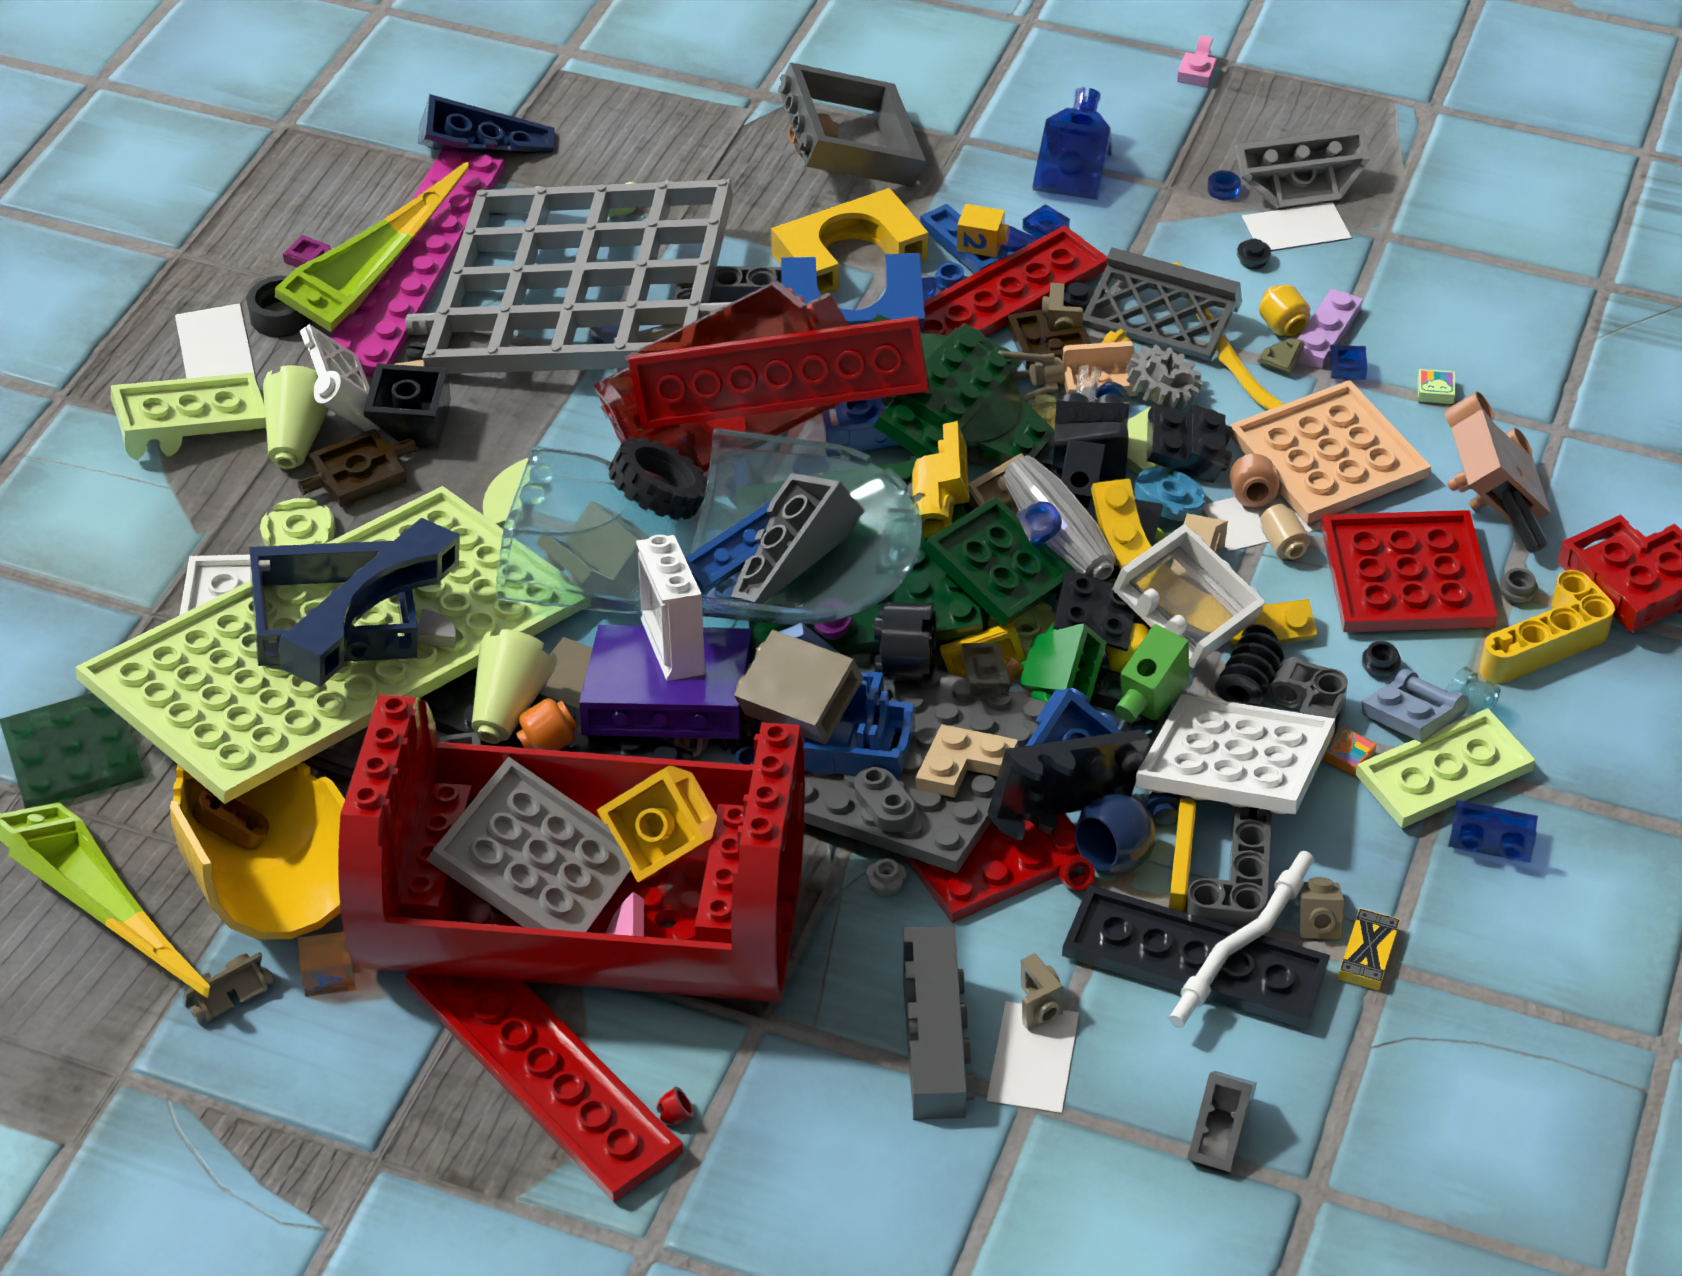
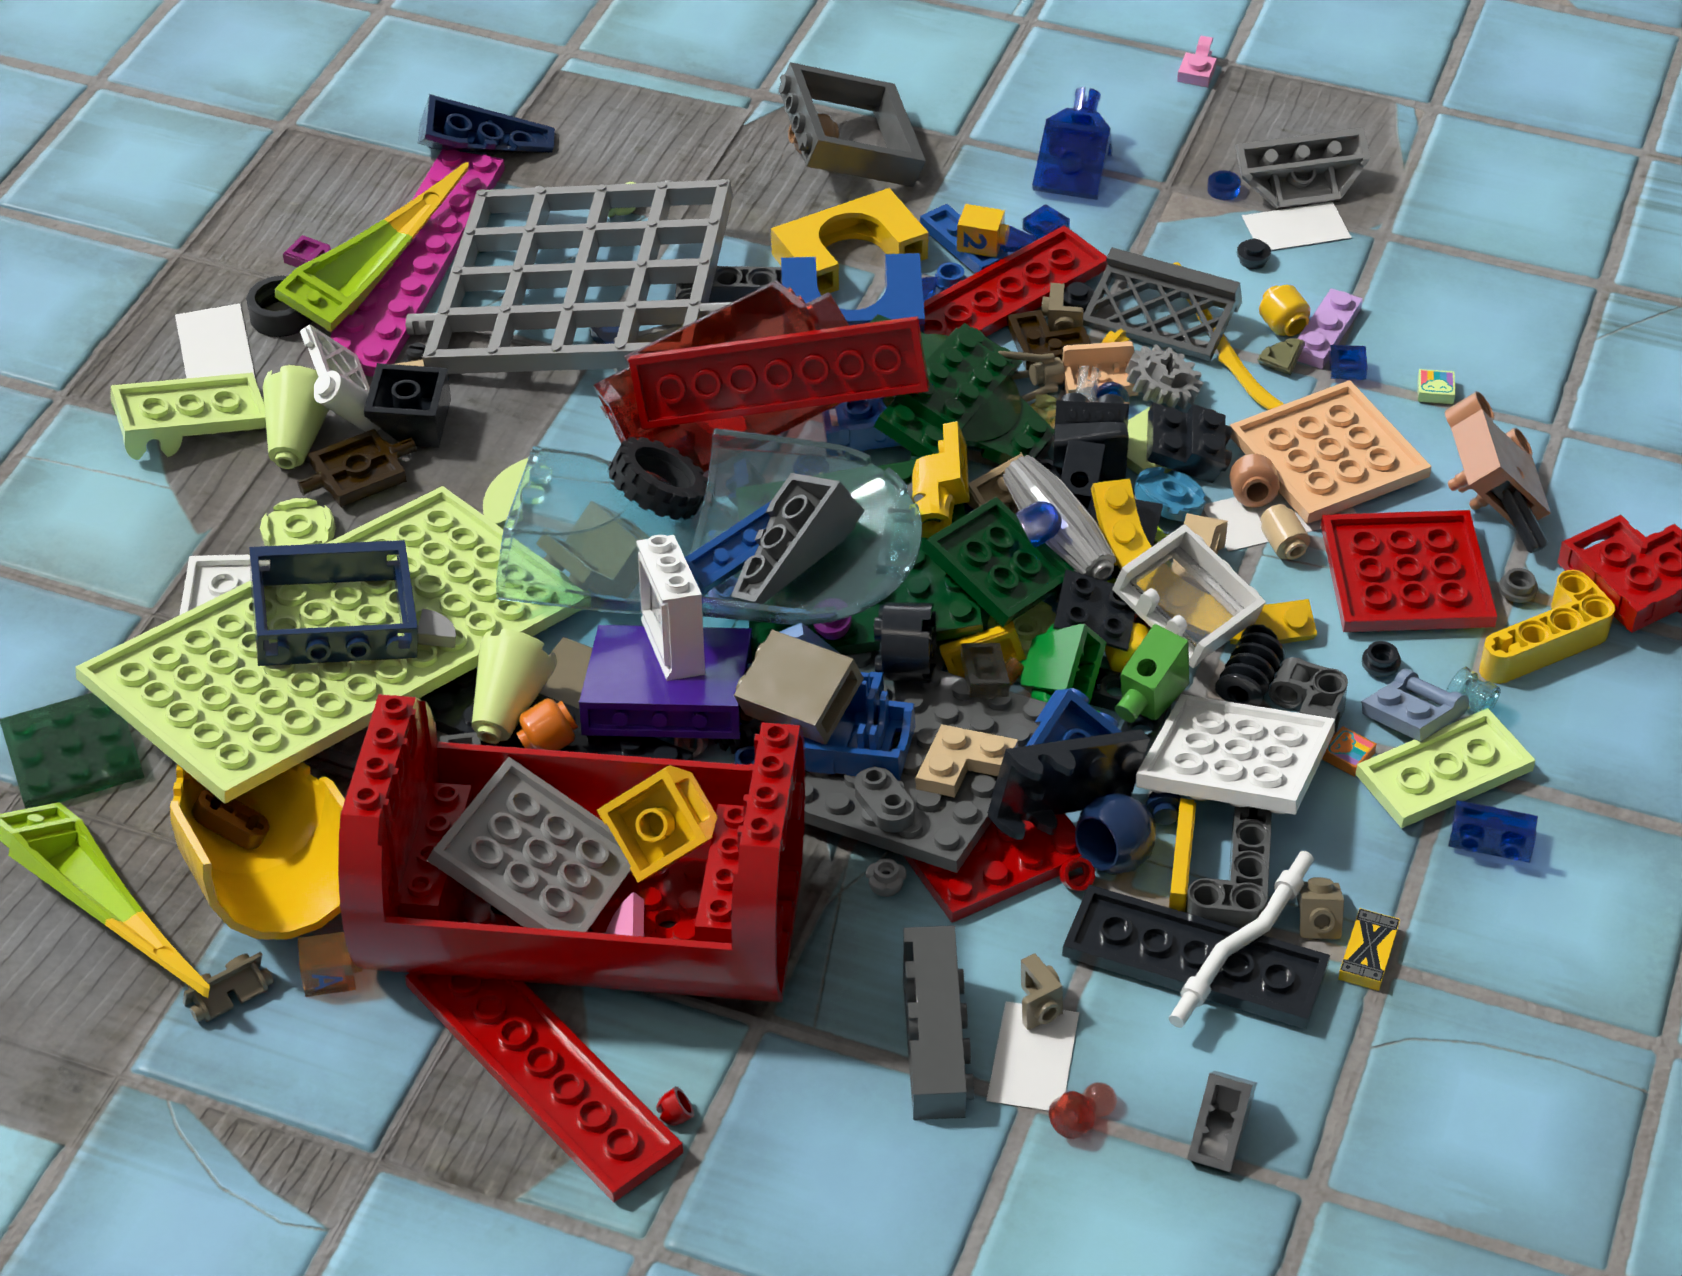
(413, 560): arch -> none
(1075, 1112): none -> clear red plate

